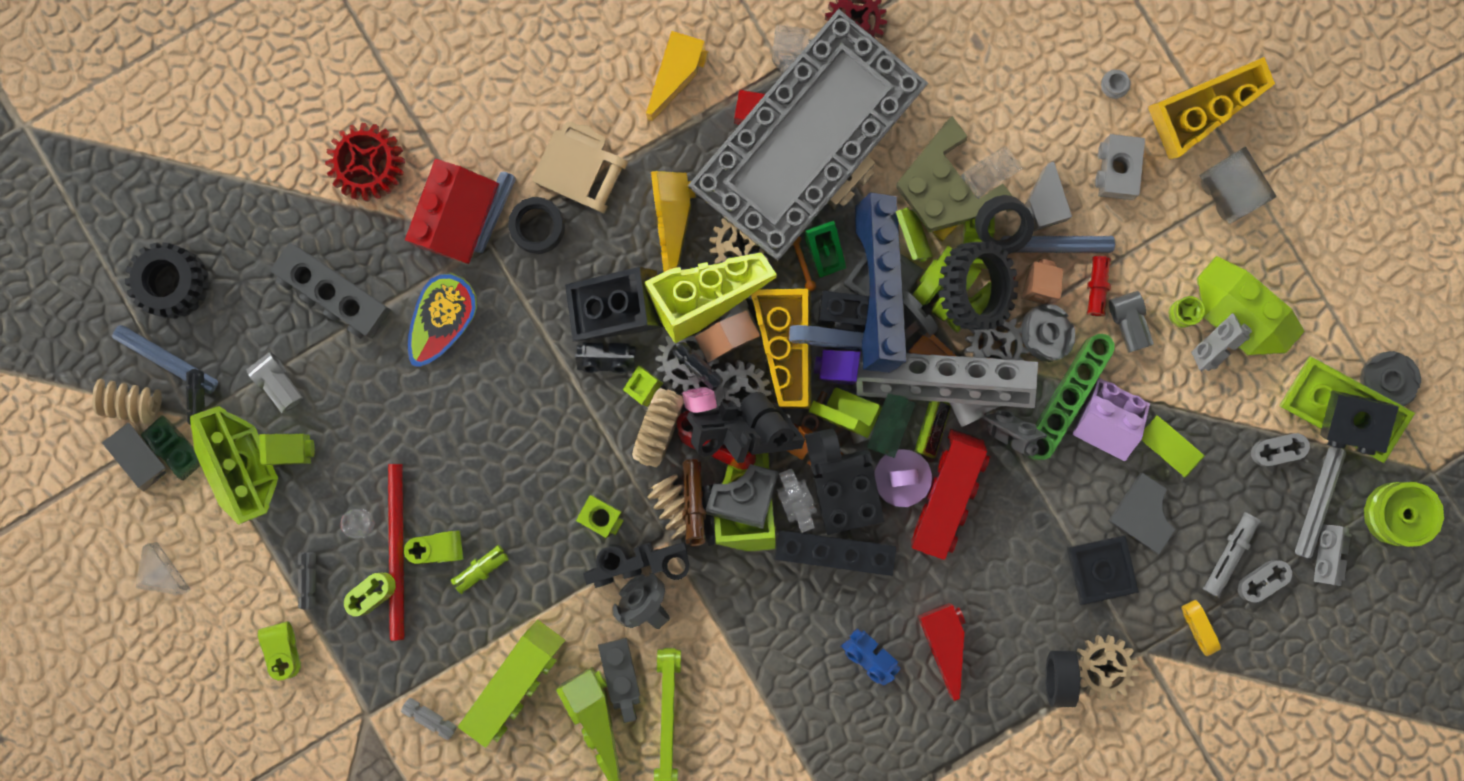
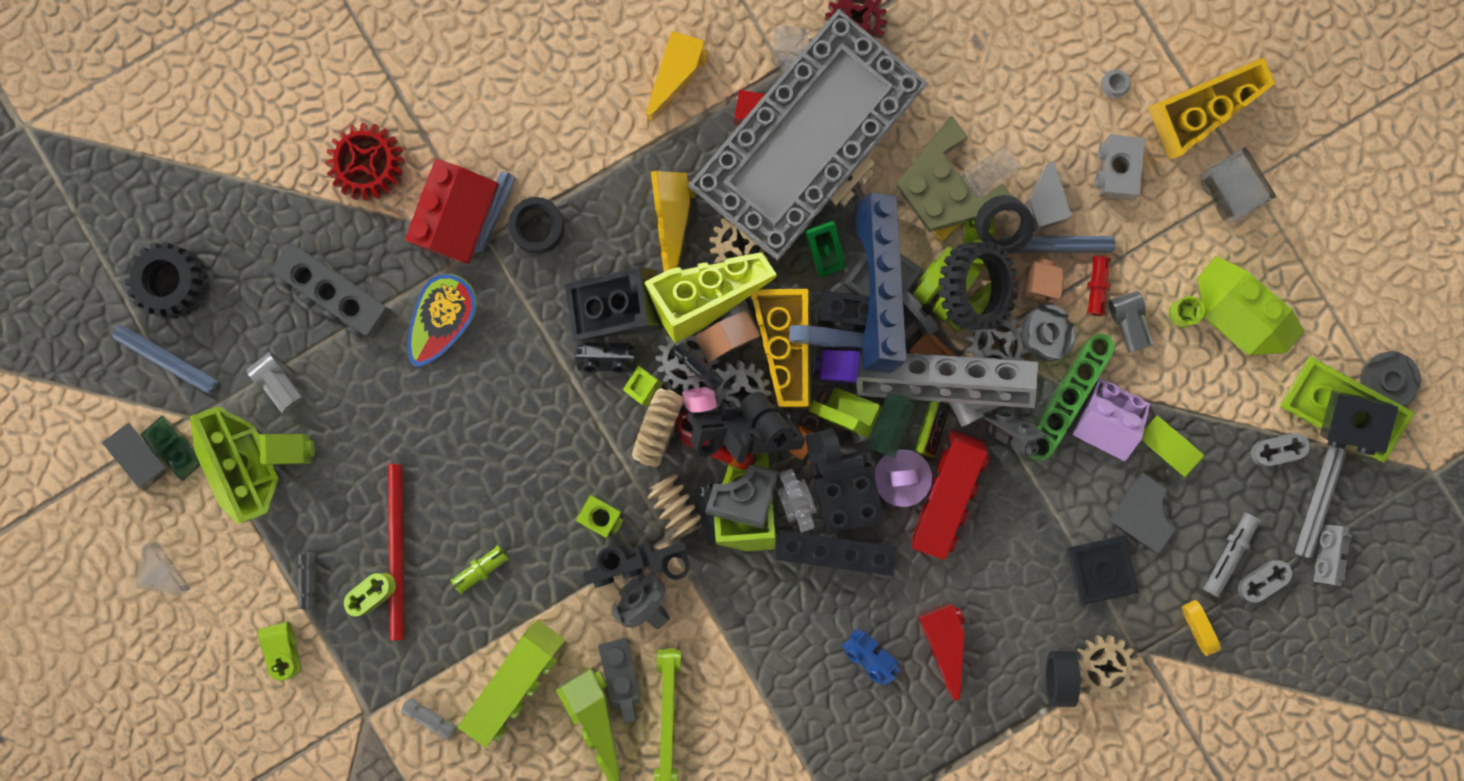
(126, 404): tan piece -> none
(195, 392): black axle -> none
(352, 526): clear wheel -> none
(439, 548): lime piece -> none
(573, 164): tan piece -> none
(694, 513): reddish brown pin -> none
(811, 285): orange hinge -> none
(914, 235): lime piece -> none
(1213, 349): light grey hinge -> none
(1404, 514): lime wheel -> none

